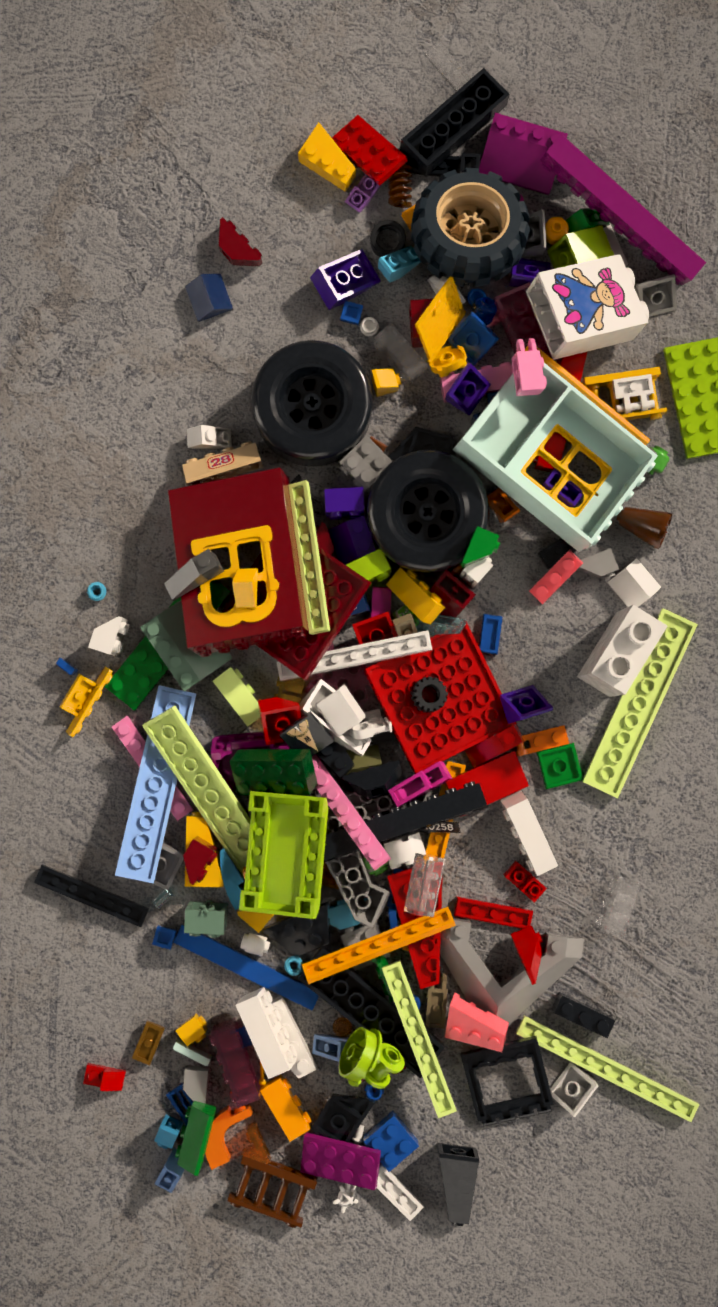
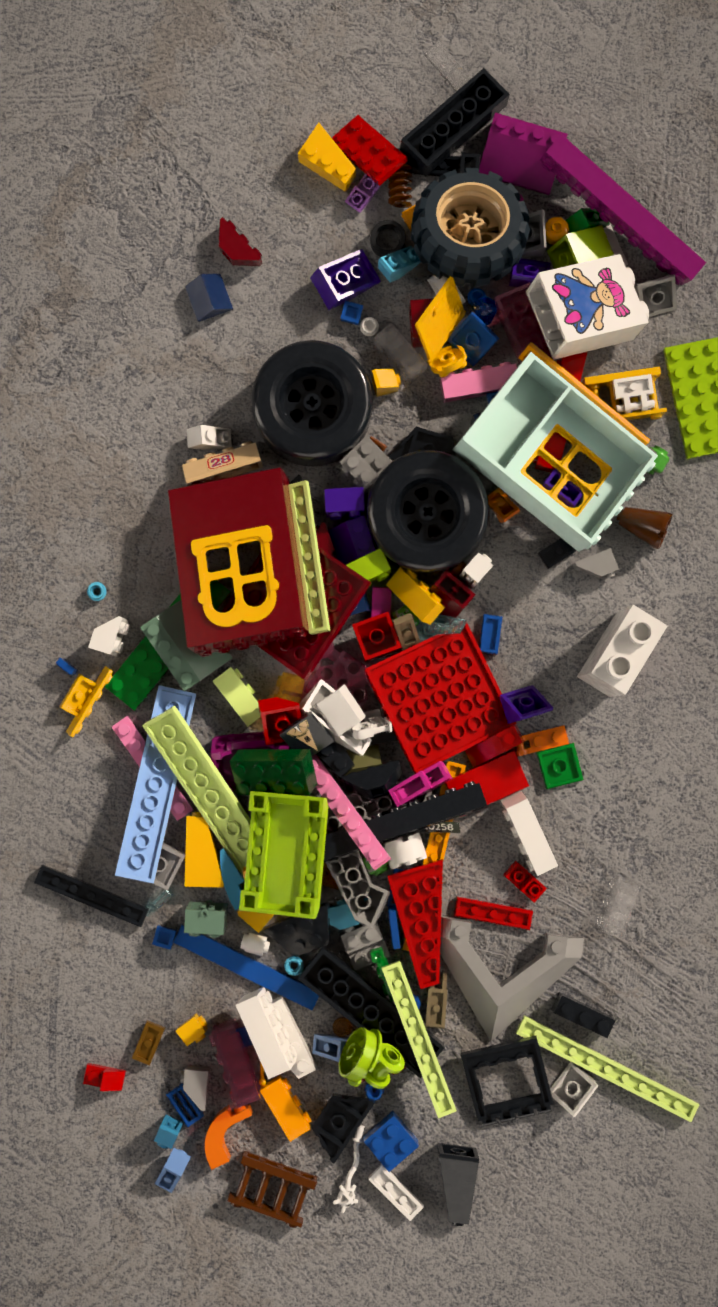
(192, 1052): light aqua tile -> none
(193, 574): dark grey slope -> none
(195, 1136): green slope -> none
(197, 857): dark red slope -> none
(245, 588): yellow slope -> none
(258, 1150): clear orange slope -> none
(340, 1161): magenta plate -> none
(366, 654): white tile -> none
(377, 945): light orange plate -> none
(417, 694): black tyre -> none
(424, 884): clear brick -> none
(467, 389): dark purple slope -> none
(474, 1026): coral wedge -> none
(481, 546): green slope -> none
(528, 369): bright pink hinge -> none
(529, 950): red slope -> none
(556, 576): coral plate -> none
(634, 584): white slope -> none
(638, 708): yellowish green plate -> none

